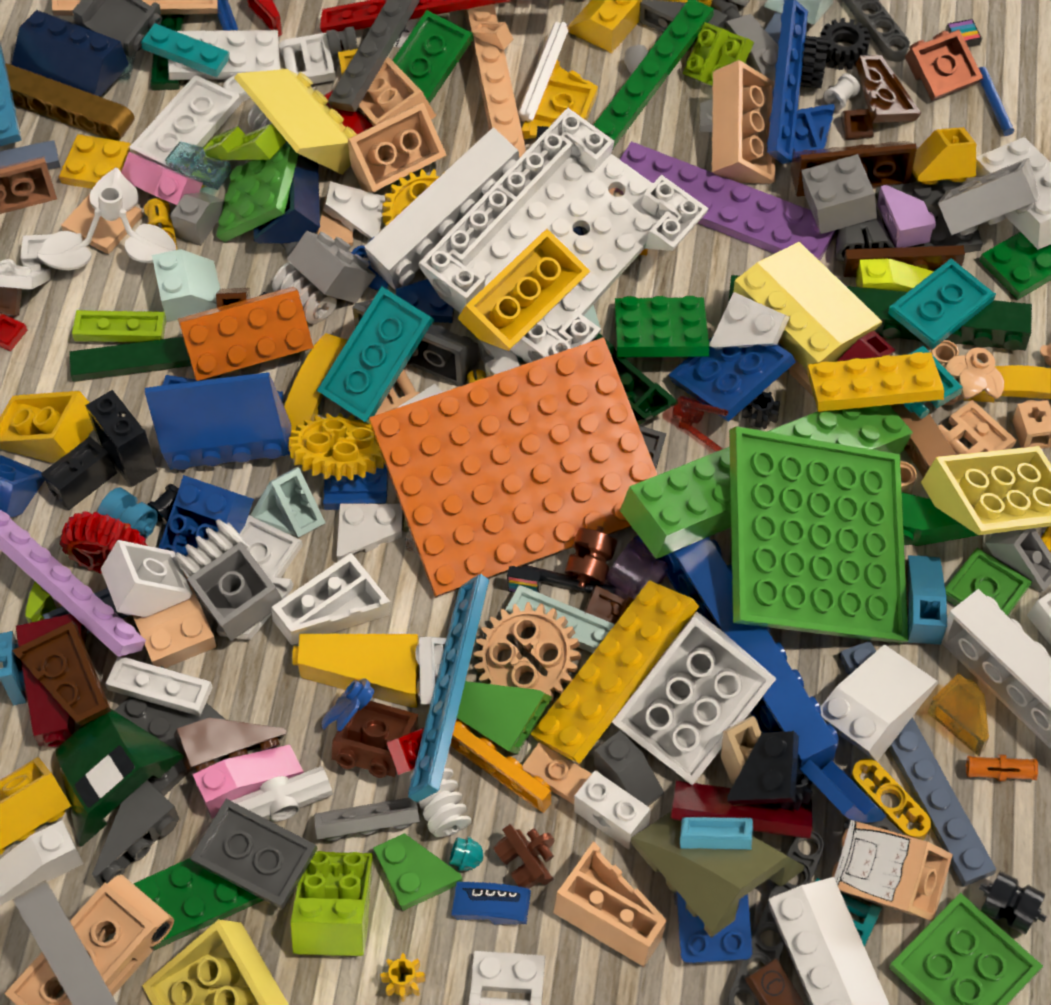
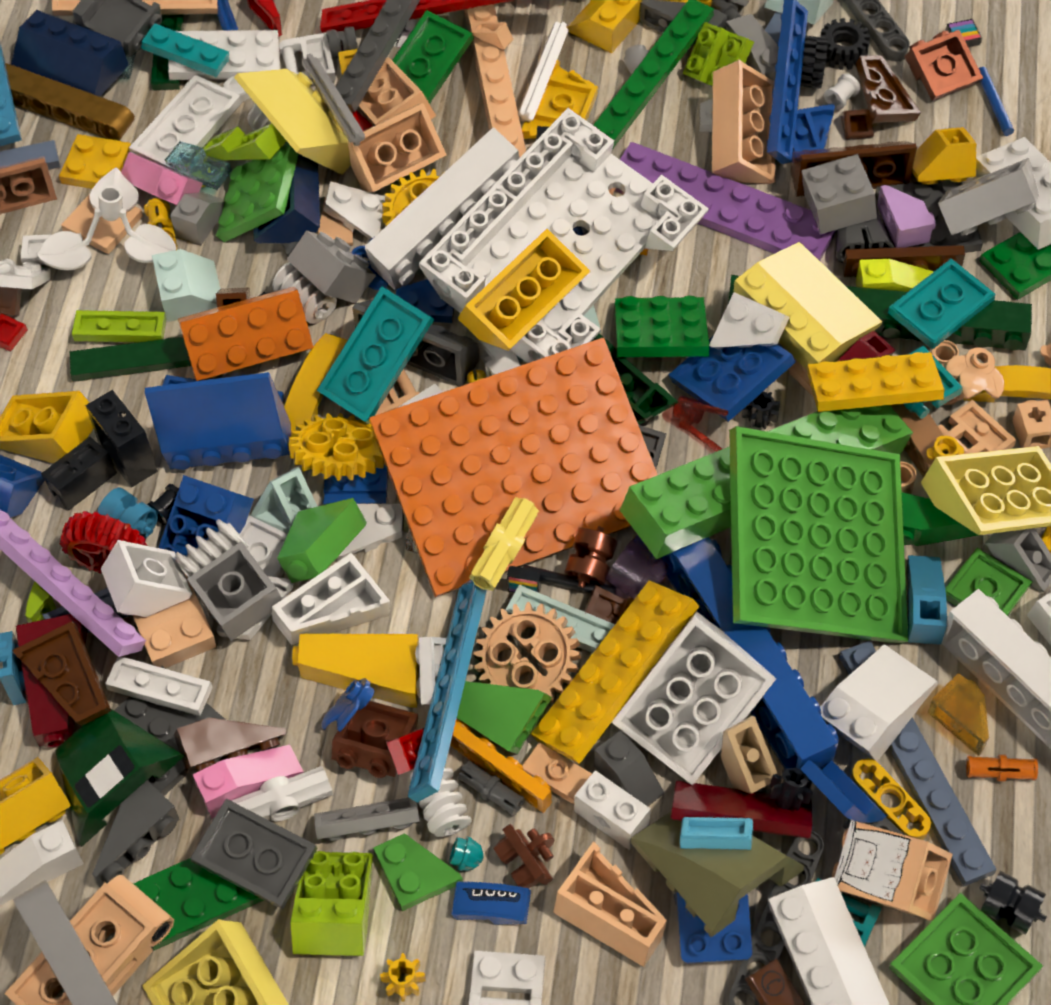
(319, 538): none -> bright green slope
(333, 100): none -> light grey axle
(491, 788): none -> dark grey pin
(504, 544): none -> light yellow piece
(769, 771): black wing -> none
(946, 444): none -> yellow plate

